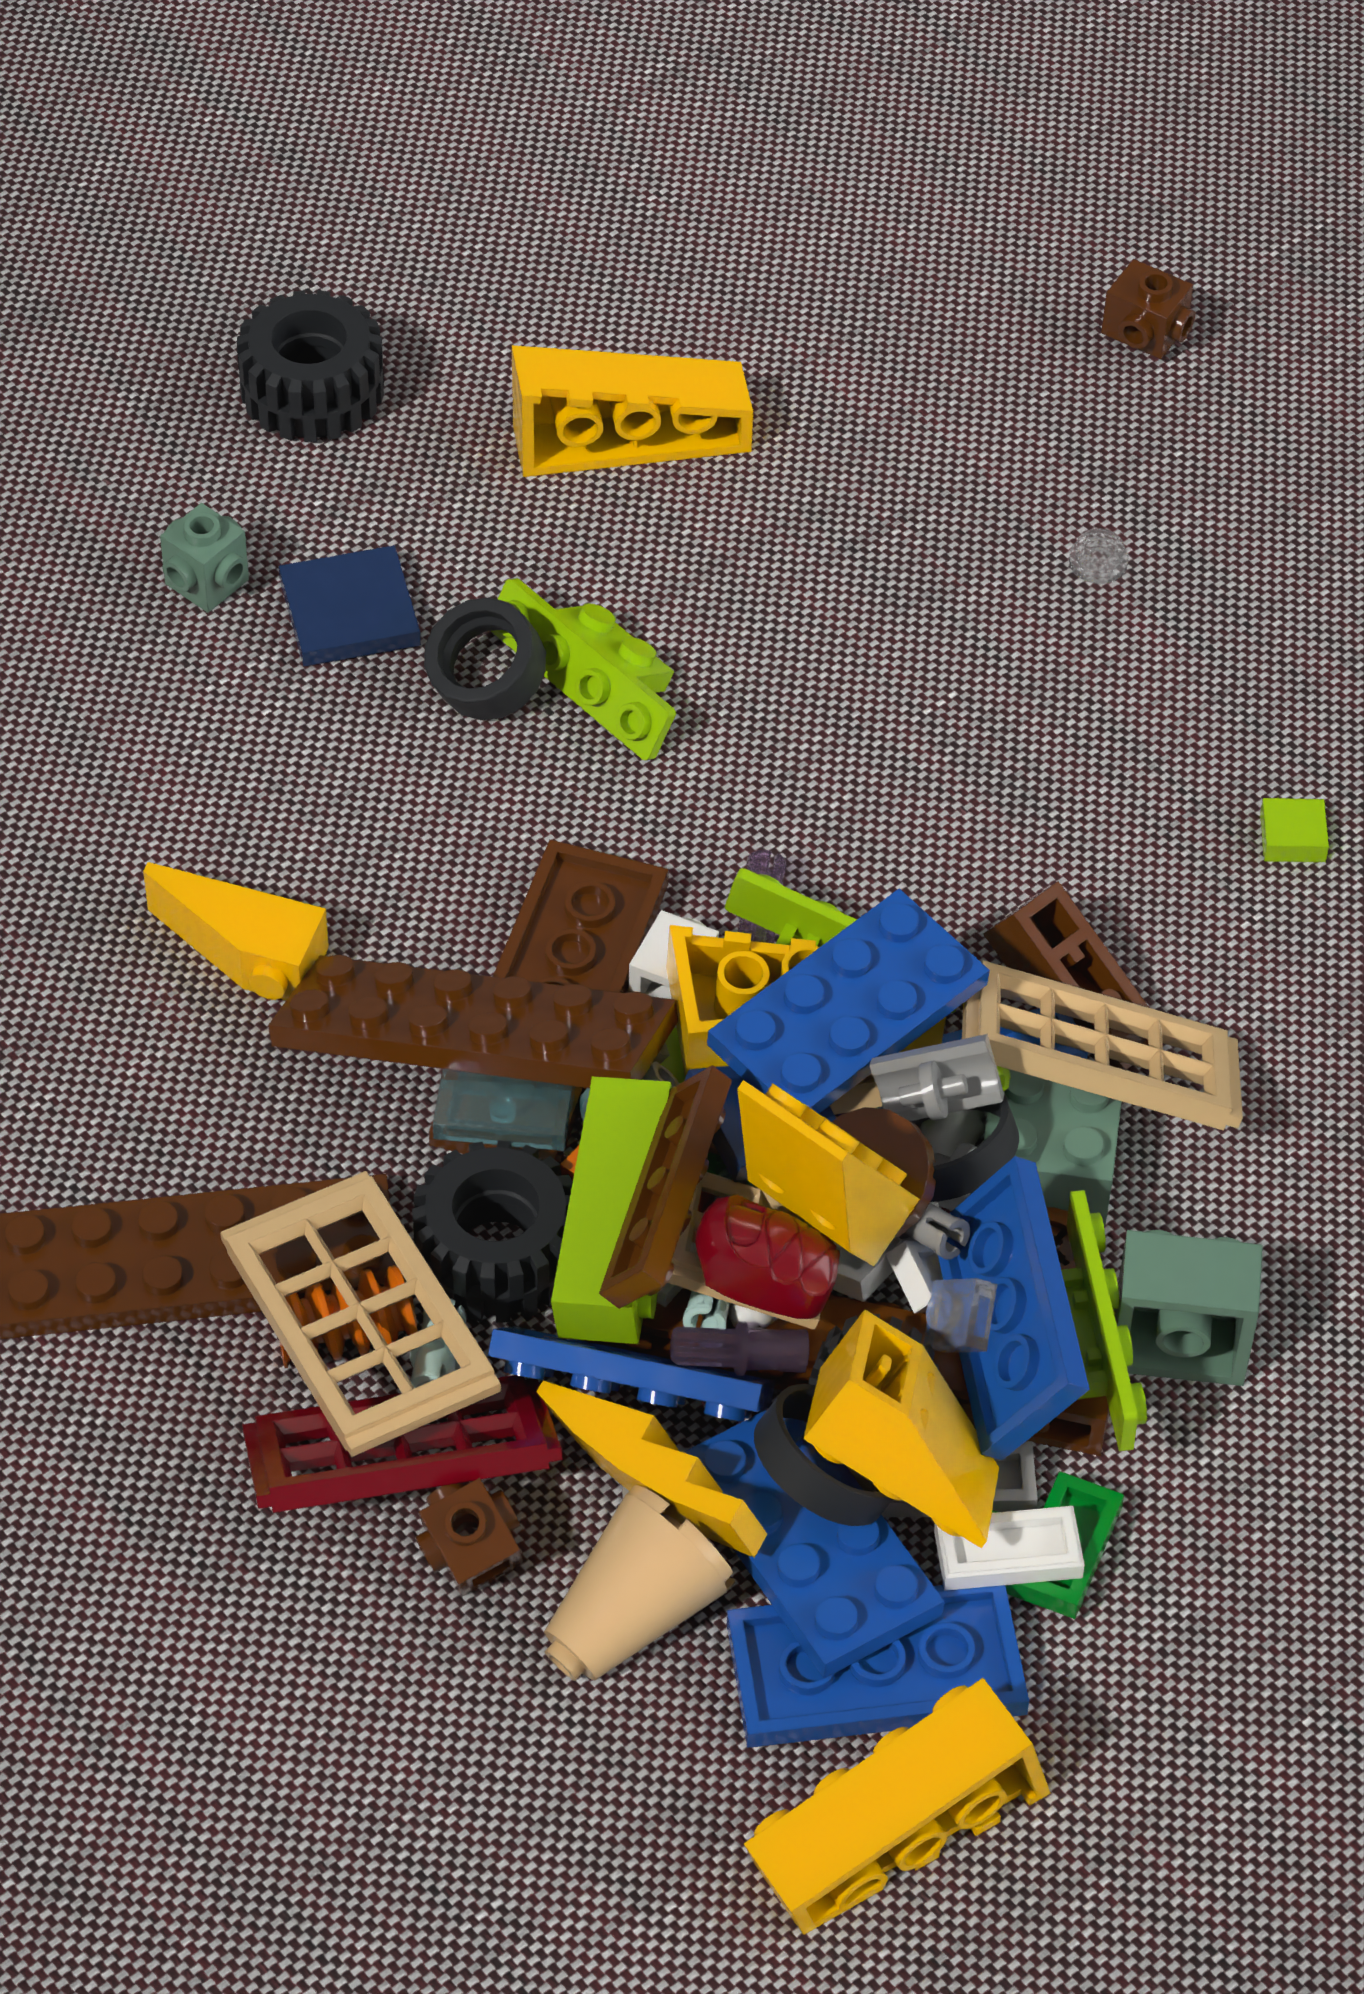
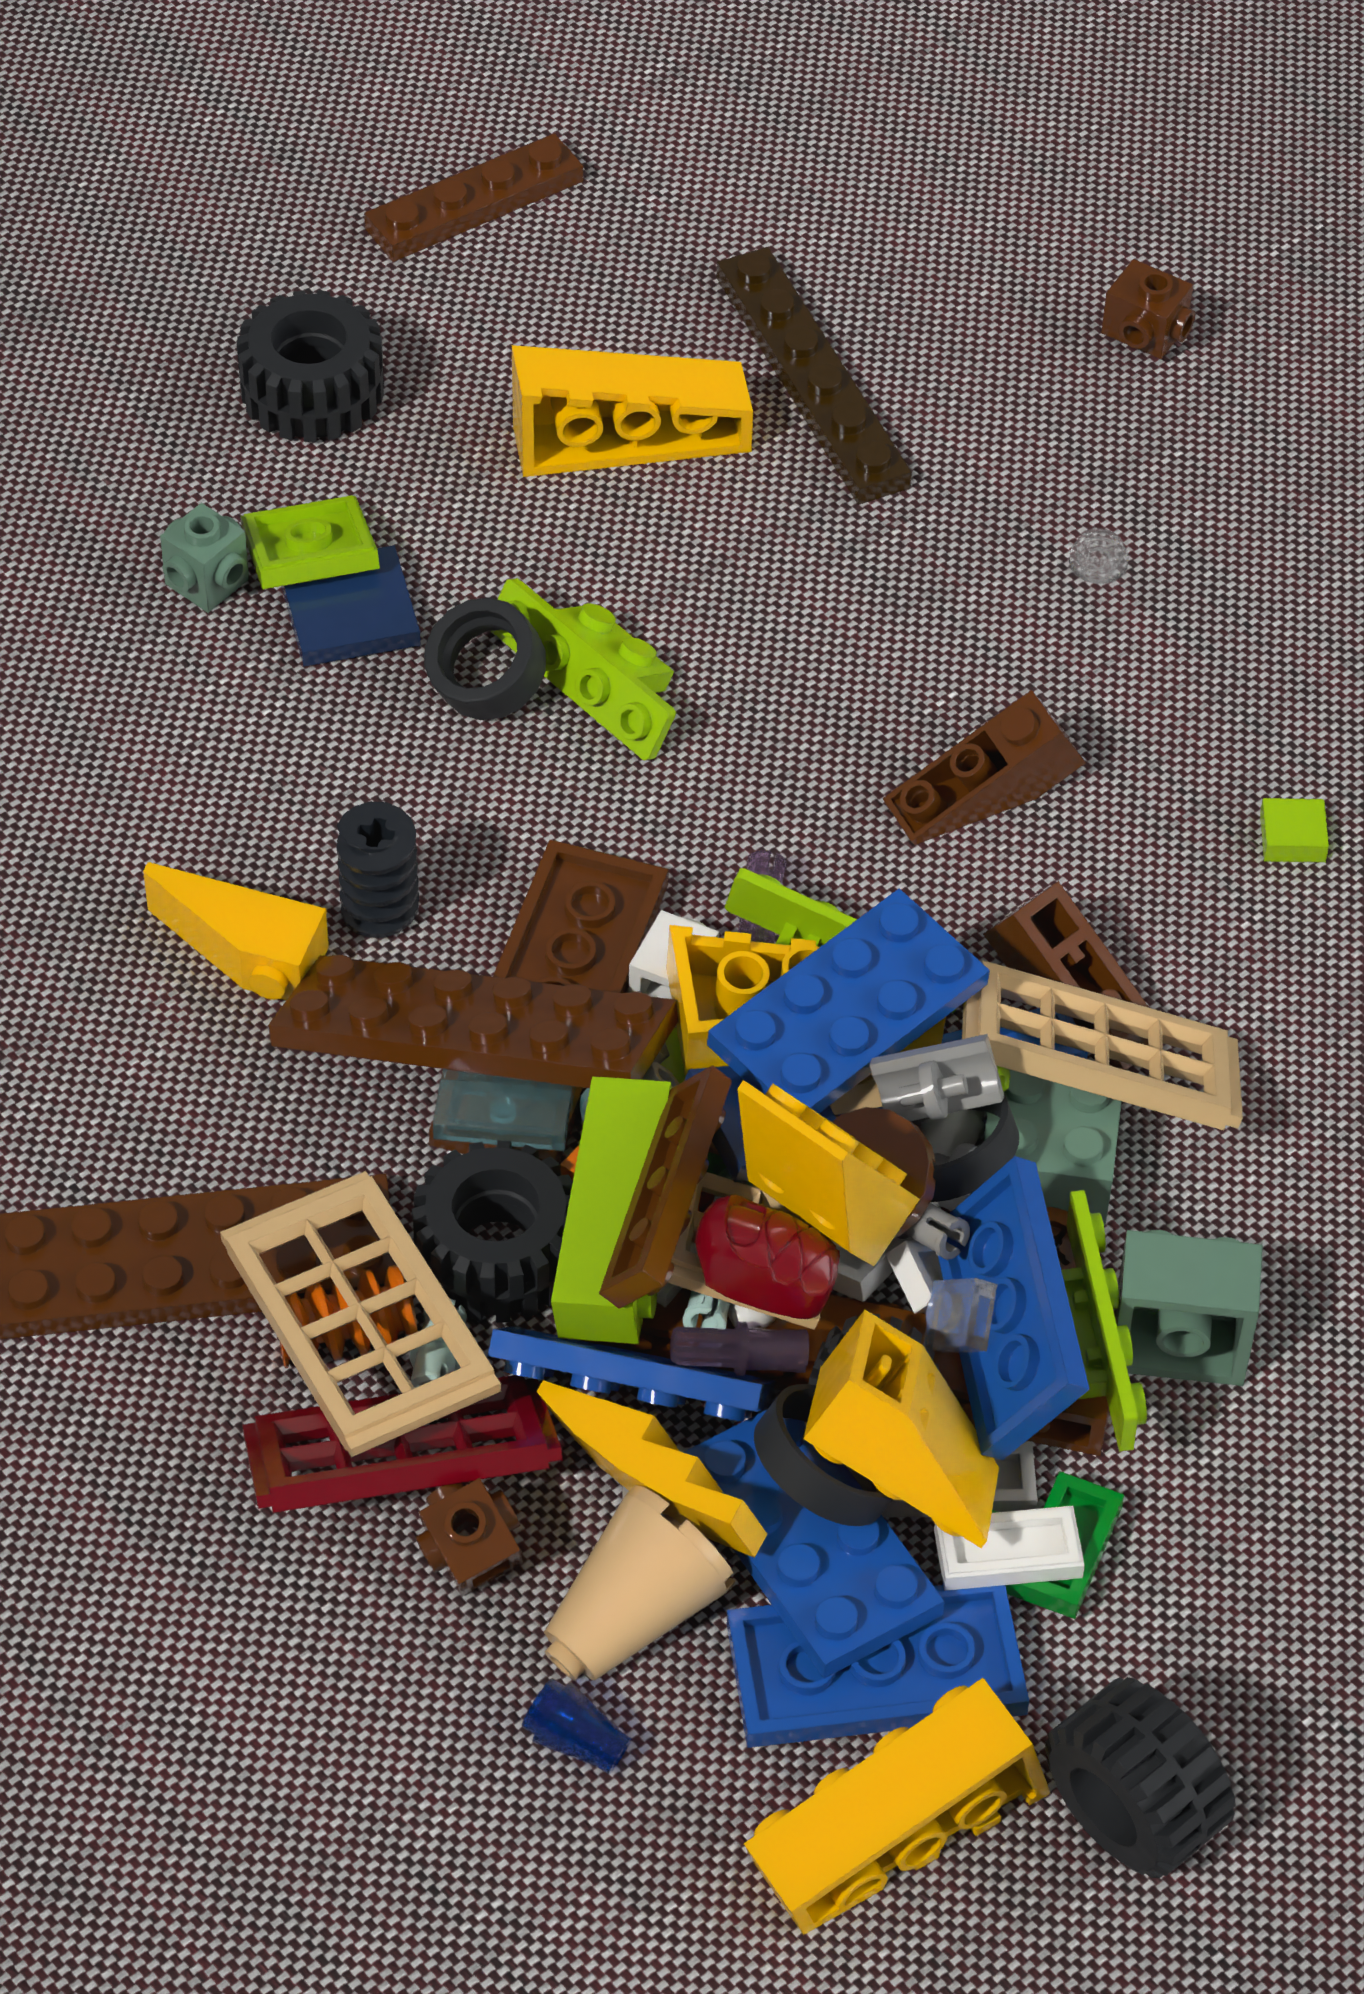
(309, 542): none -> lime tile
(377, 869): none -> black piece
(473, 197): none -> reddish brown plate
(575, 1727): none -> clear blue cone
(814, 376): none -> dark brown plate
(988, 772): none -> reddish brown slope
(1140, 1777): none -> black tyre

